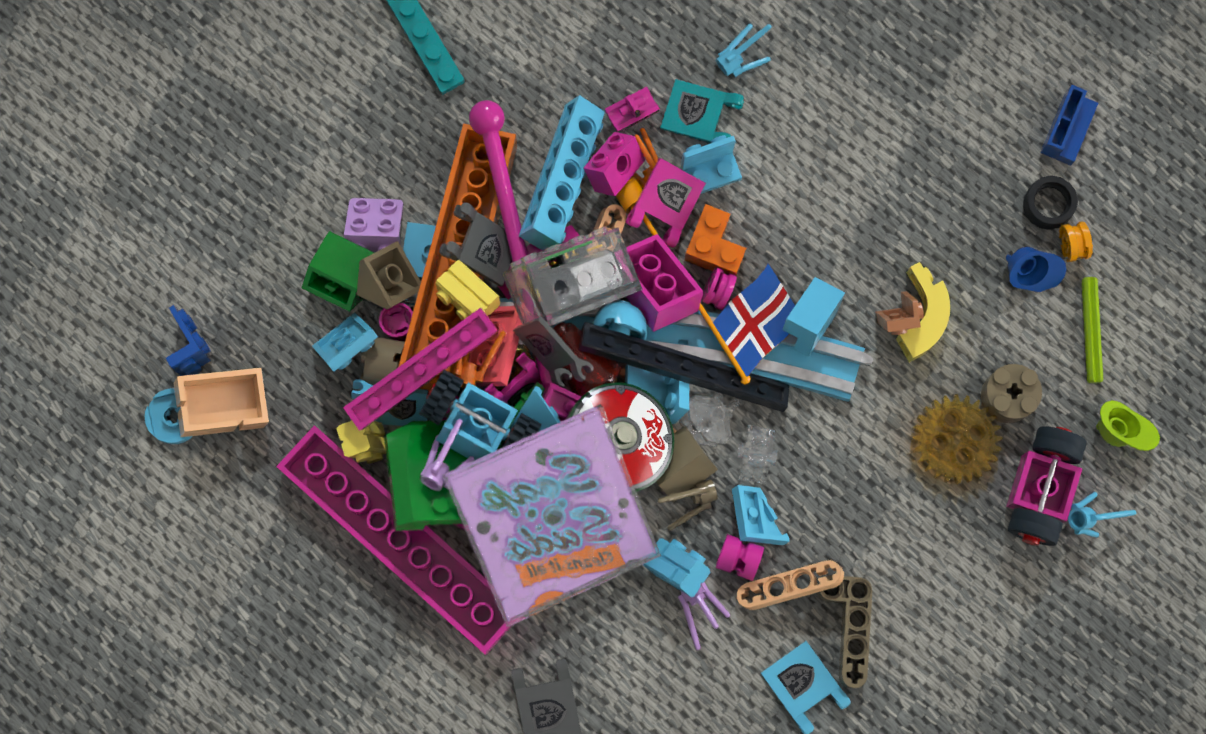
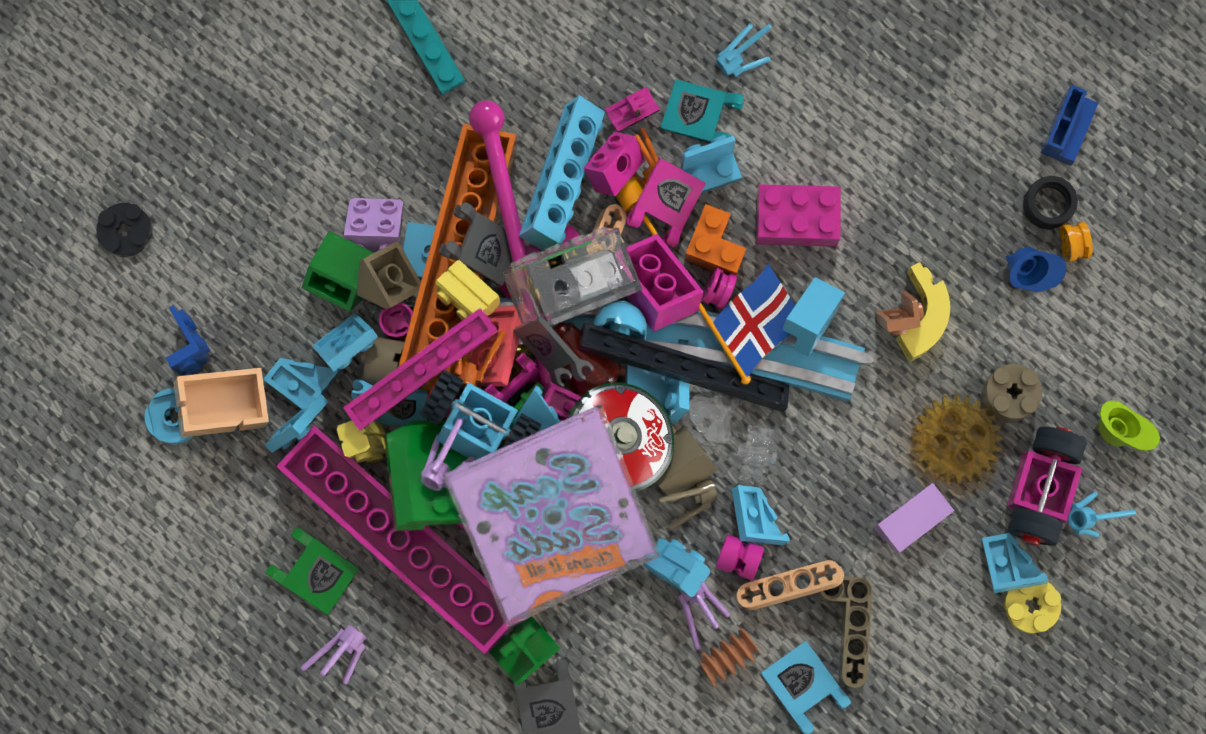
(110, 221): none -> black plate
(297, 426): none -> medium azure wing
(300, 381): none -> medium azure wing
(317, 575): none -> green flag
(348, 640): none -> lavender plant
(524, 650): none -> green plate
(728, 656): none -> nougat piece
(798, 215): none -> dark pink brick
(914, 518): none -> lavender piece
(1010, 565): none -> medium azure wing
(1038, 620): none -> light yellow plate
(1092, 330): lime axle -> none

